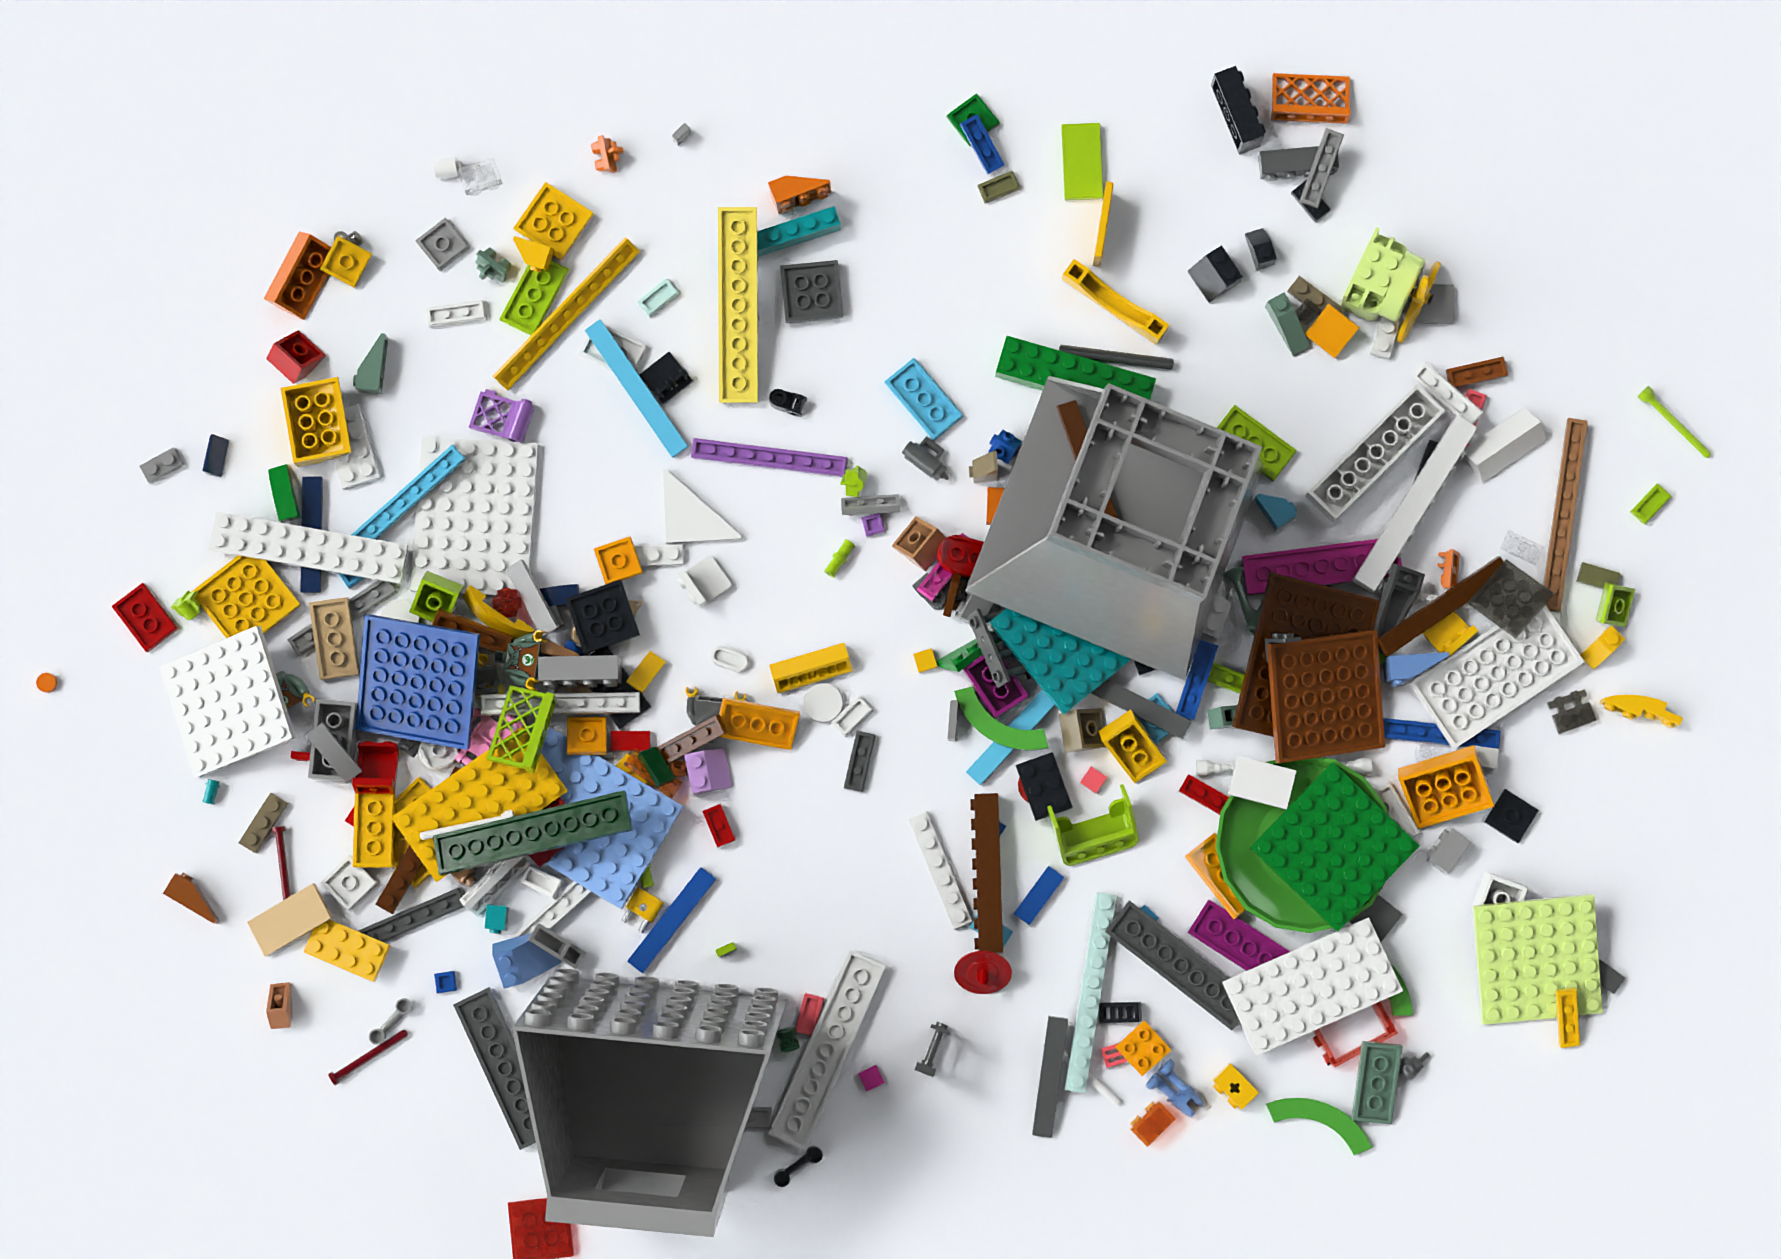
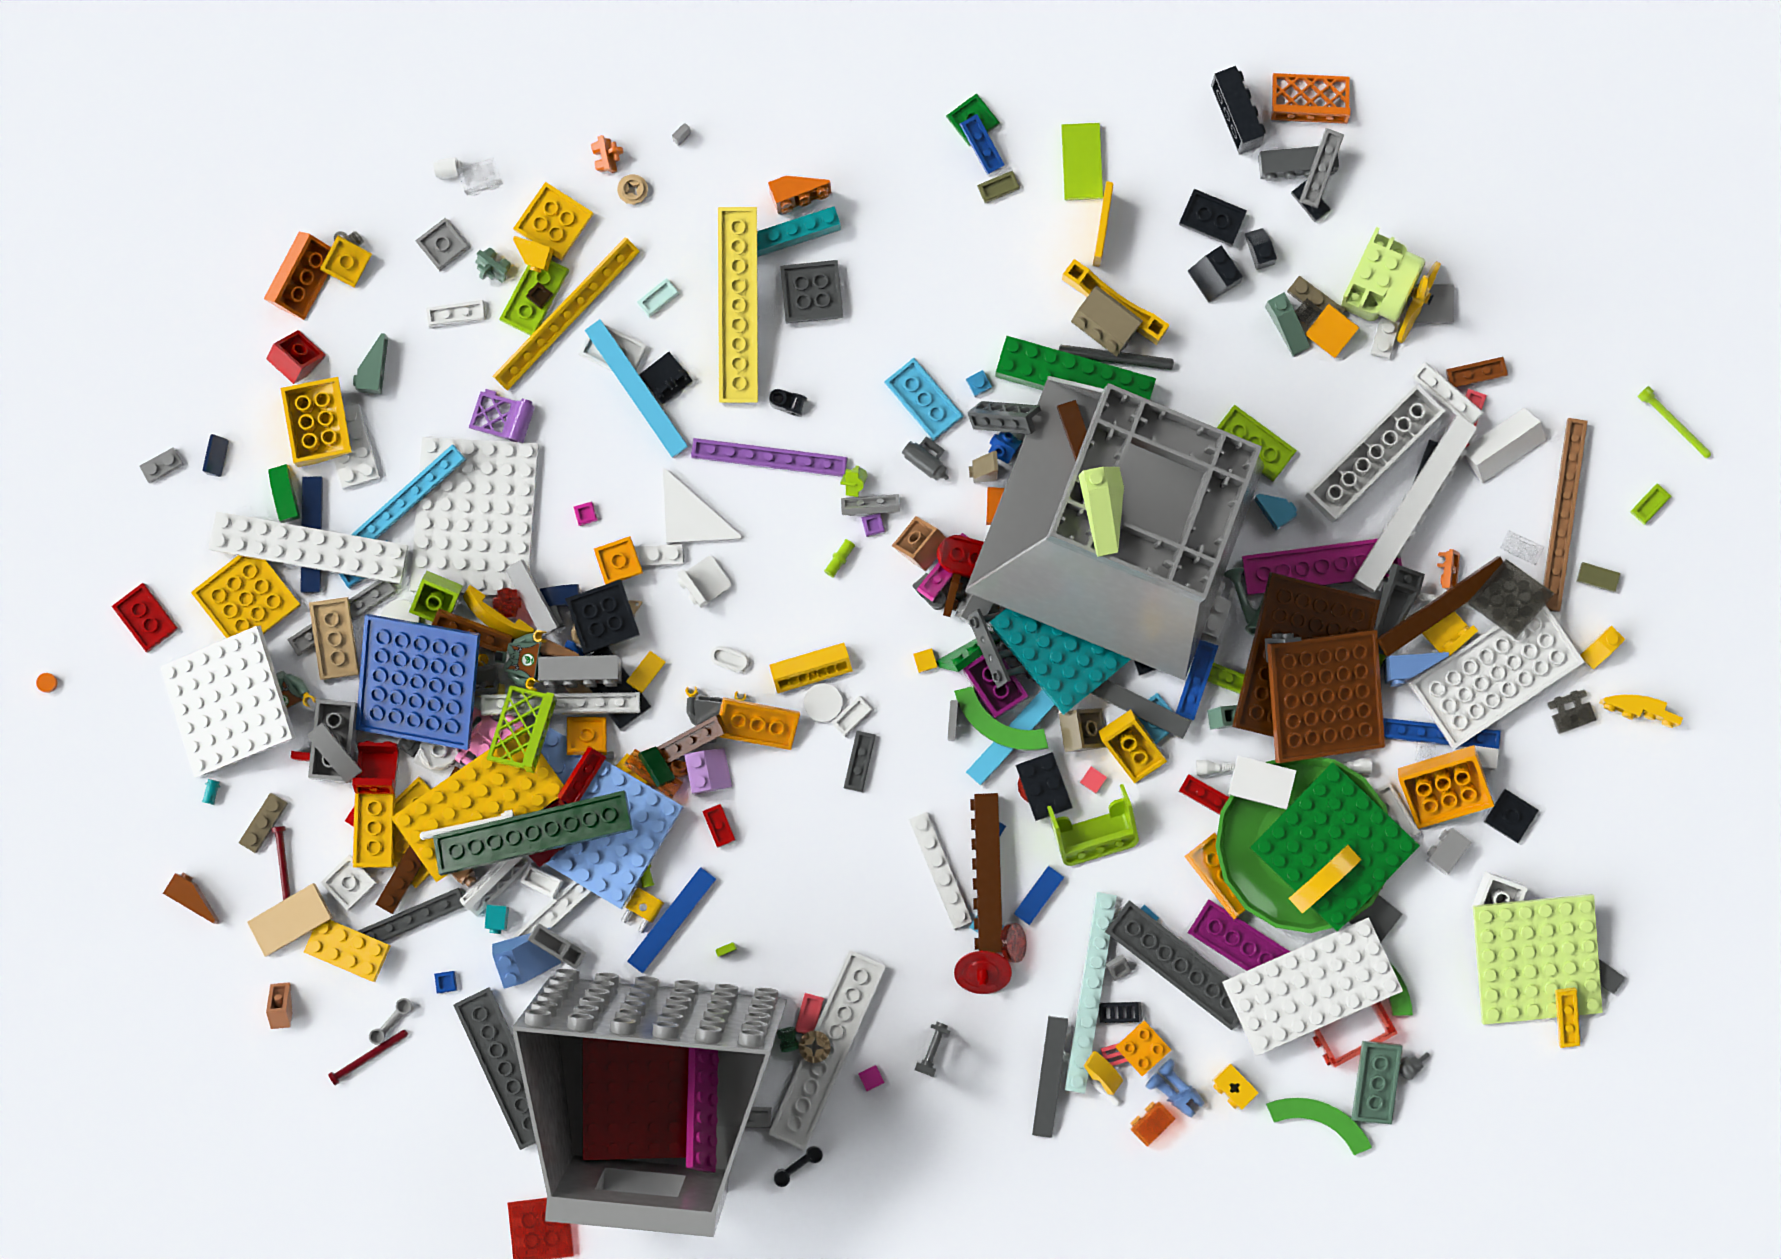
(187, 605): lime piece -> none
(539, 295): none -> dark brown tile
(581, 776): none -> red plate
(585, 513): none -> dark pink tile
(629, 740): red tile -> none
(634, 180): none -> tan gear
(634, 1100): none -> red plate
(702, 1110): none -> dark pink plate
(806, 1052): none -> tan gear
(978, 383): none -> dark azure plate
(1003, 417): none -> dark grey fence
(1014, 942): none -> clear red tile
(1103, 501): none -> yellowish green wedge
(1103, 1071): none -> yellow slope
(1106, 321): none -> dark tan slope
(1118, 967): none -> light grey tile
(1212, 217): none -> black plate
(1325, 879): none -> yellow slope
(1615, 604): lime slope -> none

